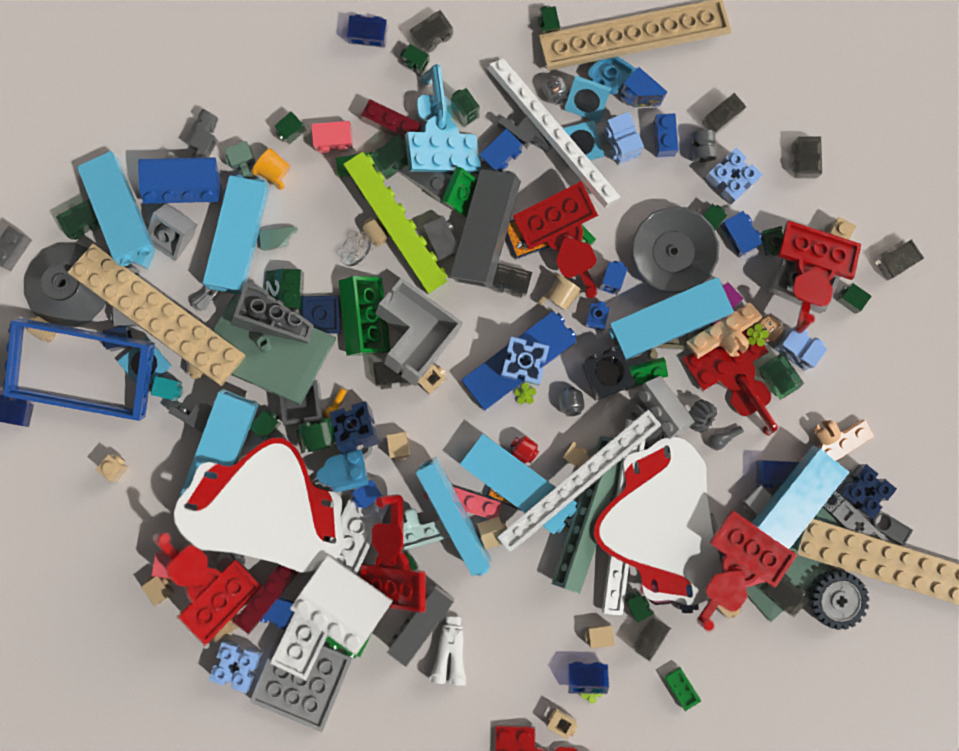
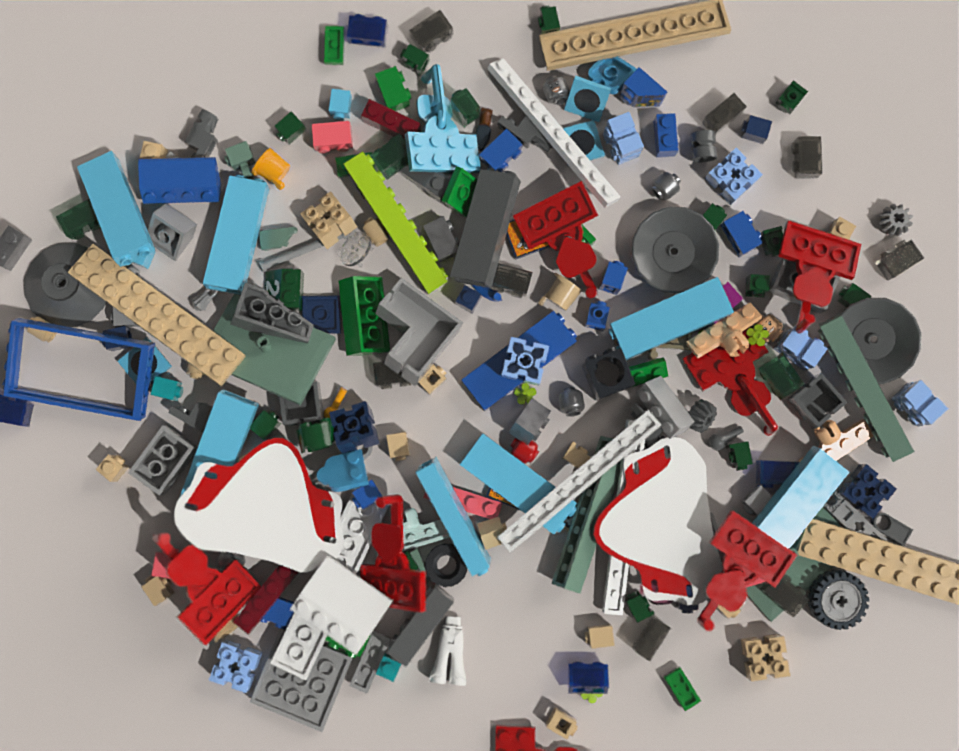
(153, 151): none -> tan brick
(163, 460): none -> light grey brick
(294, 253): none -> light grey bar
(328, 220): none -> tan brick
(334, 45): none -> green plate
(340, 104): none -> medium azure brick
(370, 661): none -> light grey plate
(388, 667): none -> teal brick
(392, 88): none -> green brick
(419, 561): none -> sand green slope
(433, 572): none -> black tyre
(468, 299): none -> dark blue brick
(483, 129): none -> piece
(488, 293): none -> blue bar
(529, 422): none -> flat silver brick
(666, 185): none -> flat silver head
(740, 455): none -> dark green brick
(755, 649): none -> tan brick
(756, 129): none -> dark blue brick
(757, 285): none -> dark green brick
(796, 92): none -> dark green brick
(816, 399): none -> dark grey piece
(866, 388): none -> sand green brick
(892, 213): none -> light grey gear
(896, 335): none -> dark grey dish
(919, 403): none -> light blue brick

